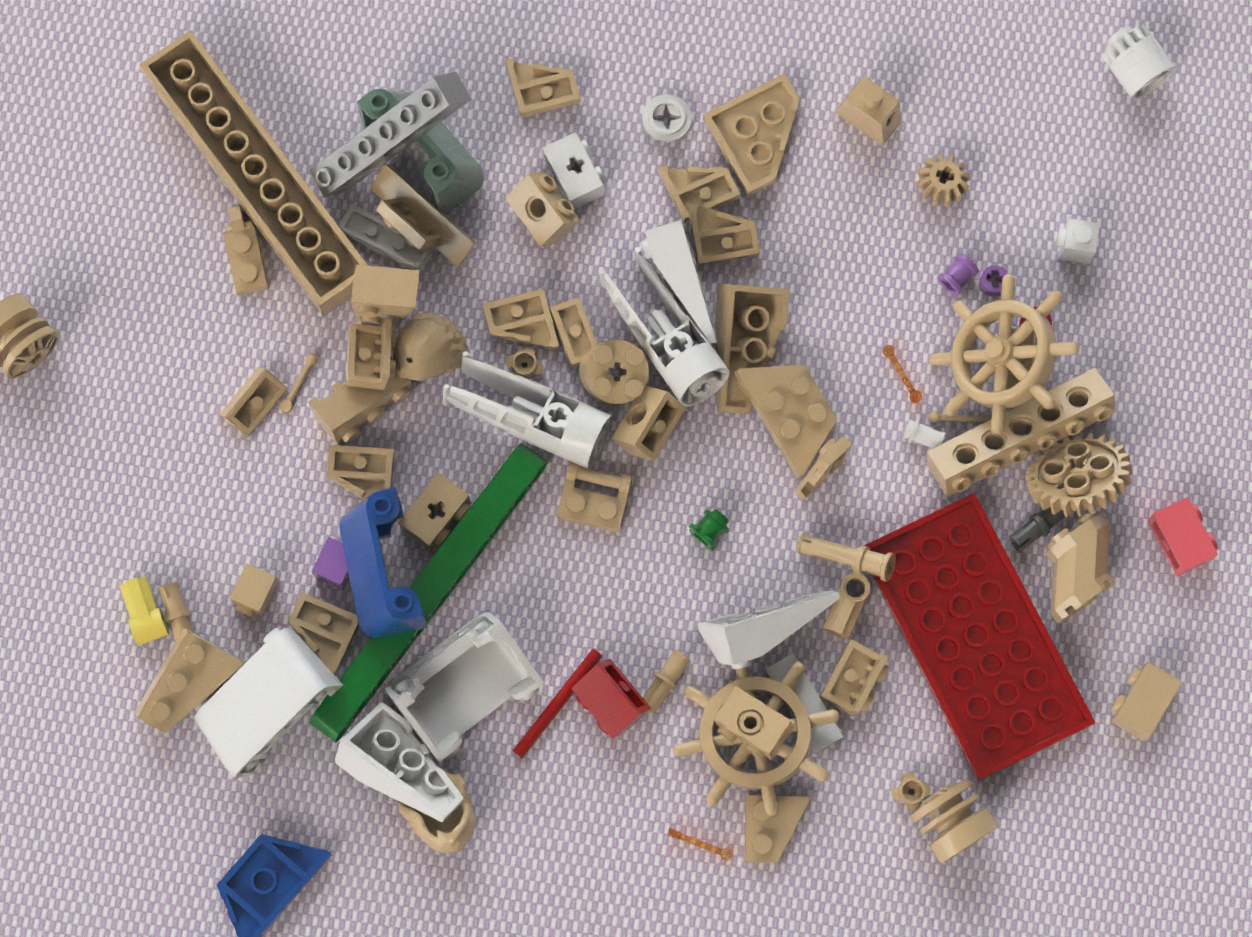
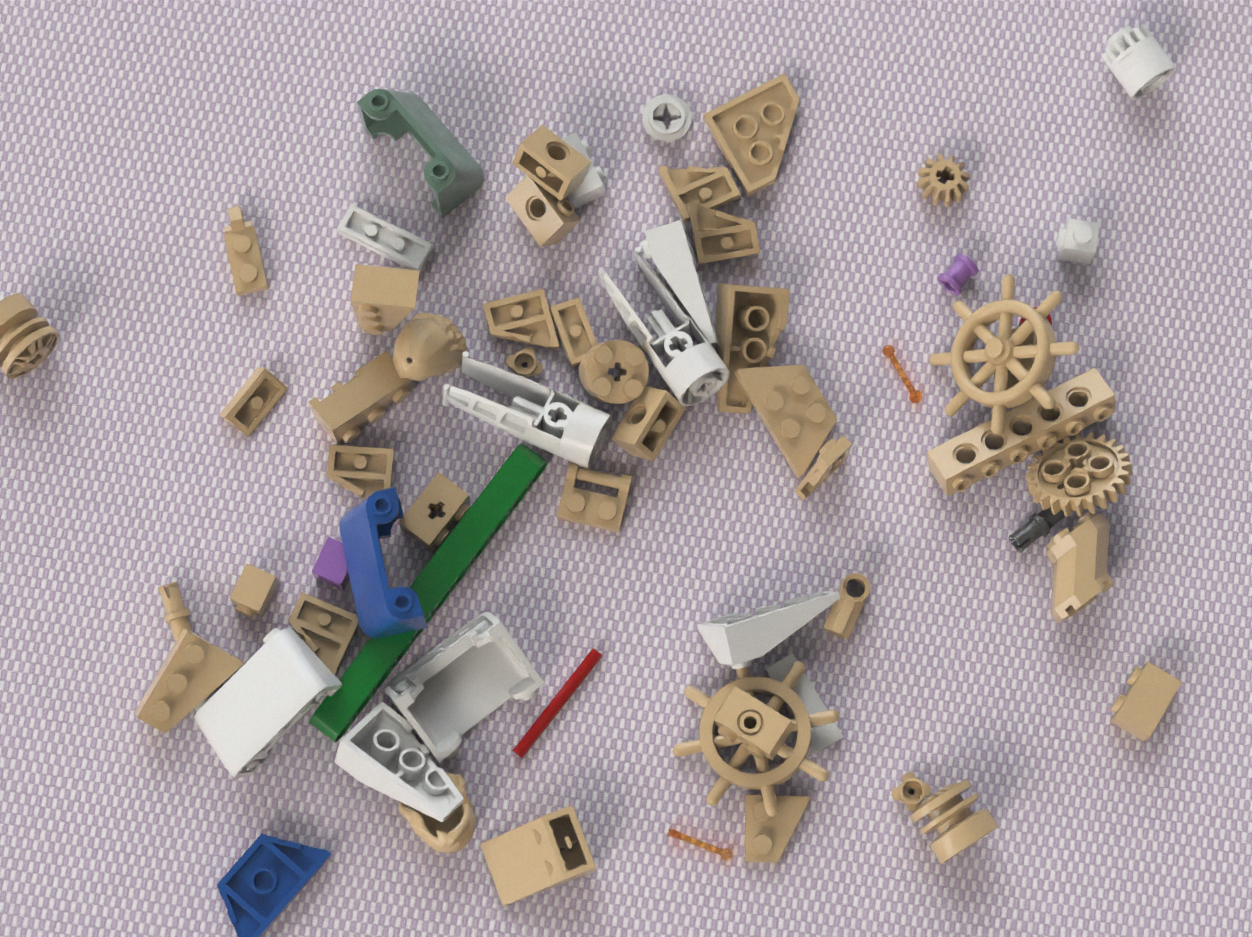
(145, 617): light yellow piece -> none
(254, 170): tan brick -> none
(286, 405): tan hinge -> none
(370, 355): tan bracket -> none
(390, 134): light grey brick -> none
(418, 218): tan bracket -> none
(538, 856): none -> tan slope
(541, 87): tan wing -> none
(551, 162): none -> tan brick
(610, 698): red brick -> none
(666, 680): tan axle -> none
(710, 528): green brick -> none
(854, 678): tan bracket -> none
(859, 558): tan pin -> none
(869, 109): tan torso -> none
(923, 434): white pin -> none
(935, 417): tan hinge -> none
(979, 638): red plate -> none
(986, 286): medium lavender bush -> none
(1183, 536): coral brick -> none

